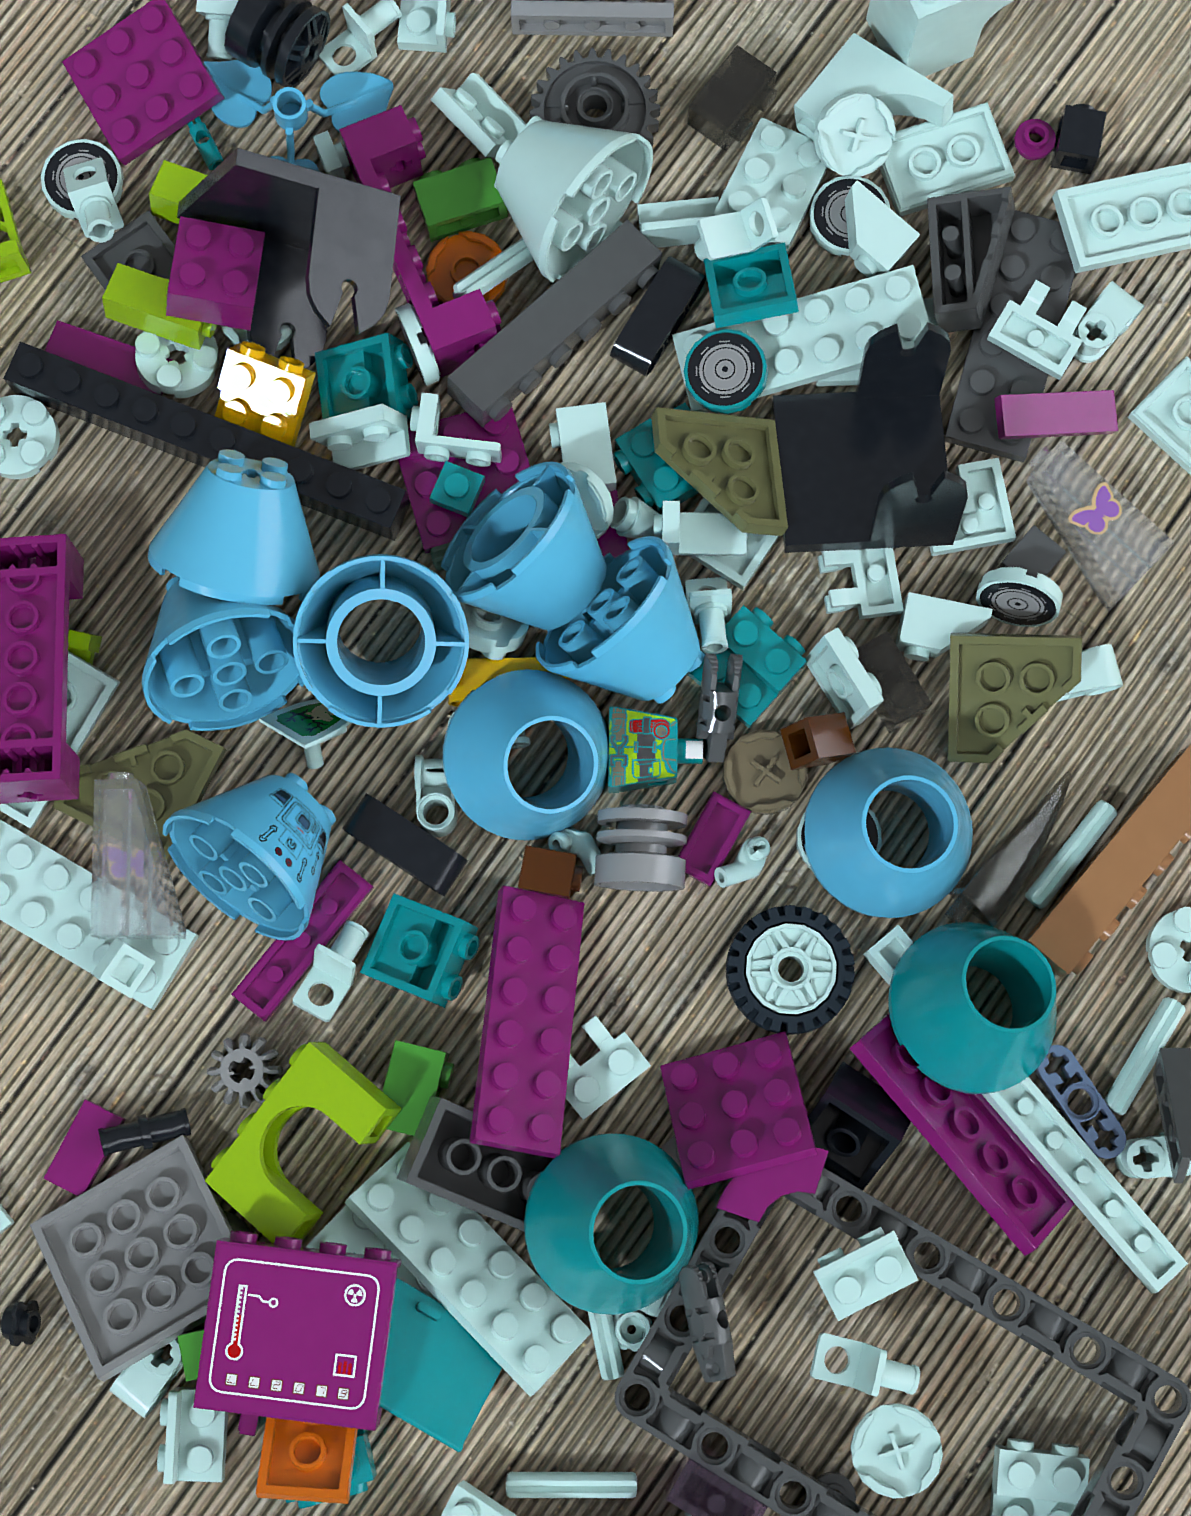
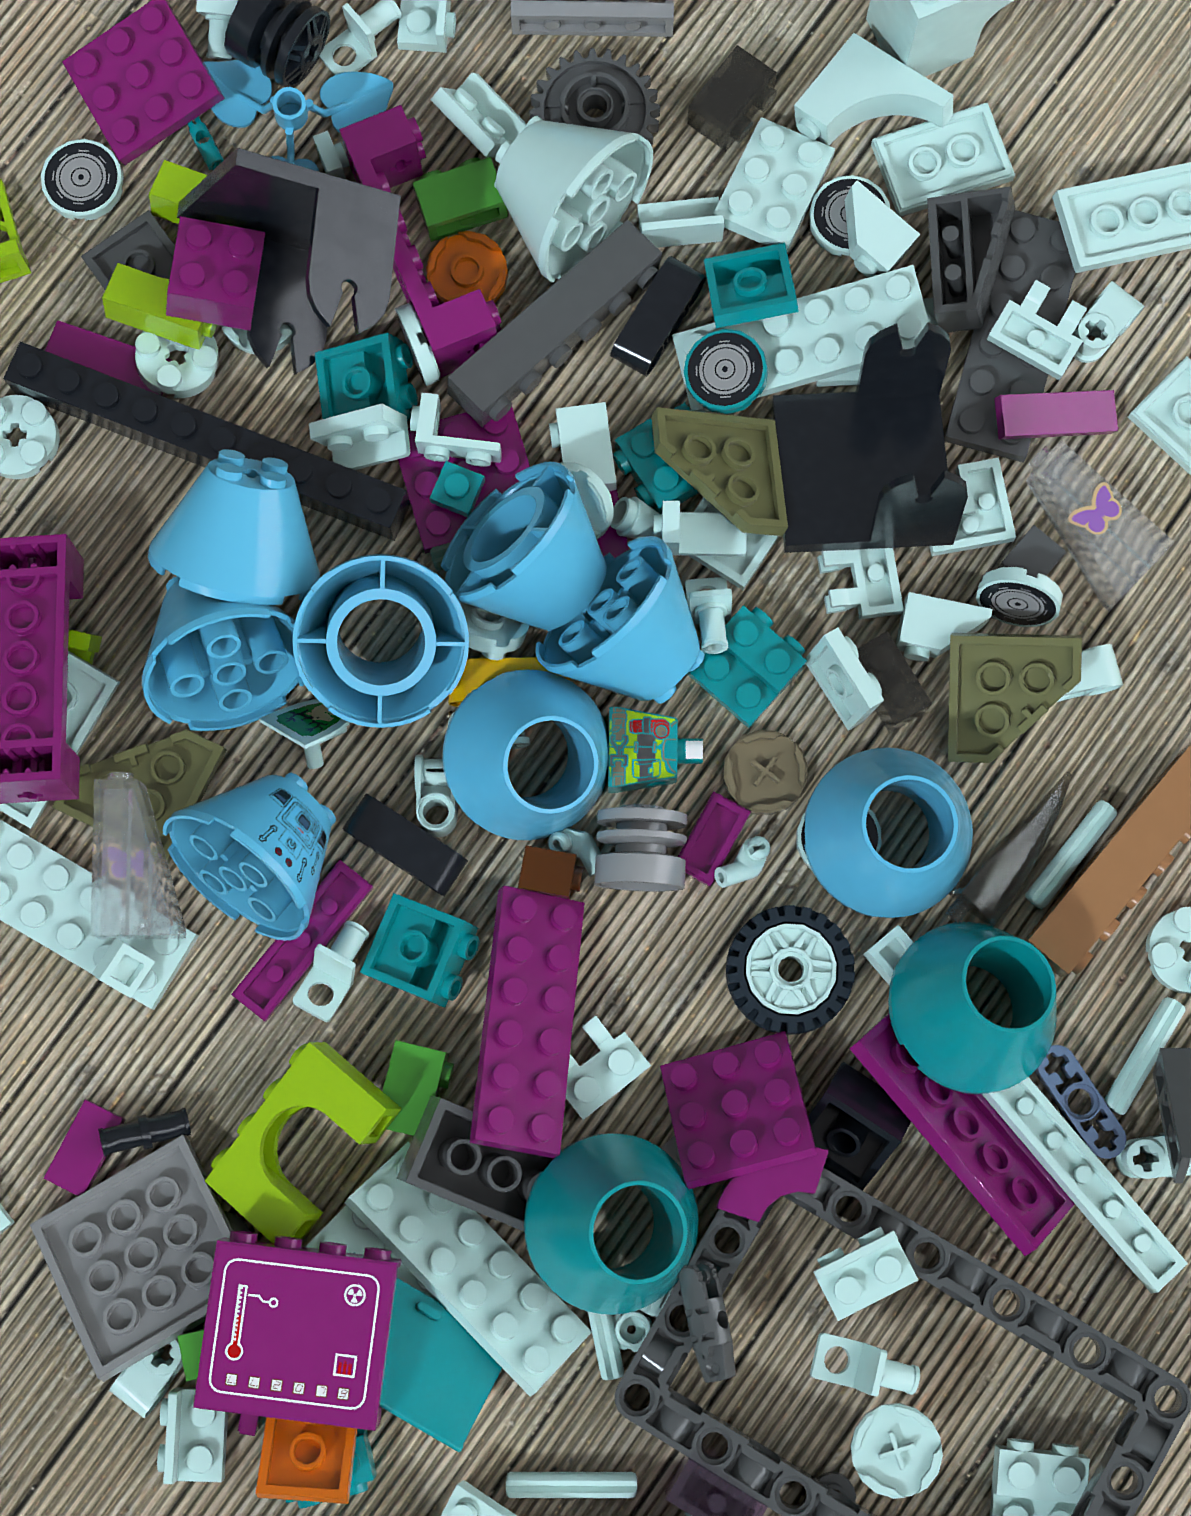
(21, 1322): black plate -> none
(93, 200): light aqua bracket -> none
(243, 1055): light grey gear -> none
(264, 392): plate -> none
(495, 270): light aqua axle -> none
(715, 724): dark grey hinge -> none
(735, 232): light aqua bracket -> none
(817, 740): reddish brown brick -> none
(854, 134): light aqua tile -> none
(1030, 149): magenta plate -> none
(1078, 138): black brick -> none

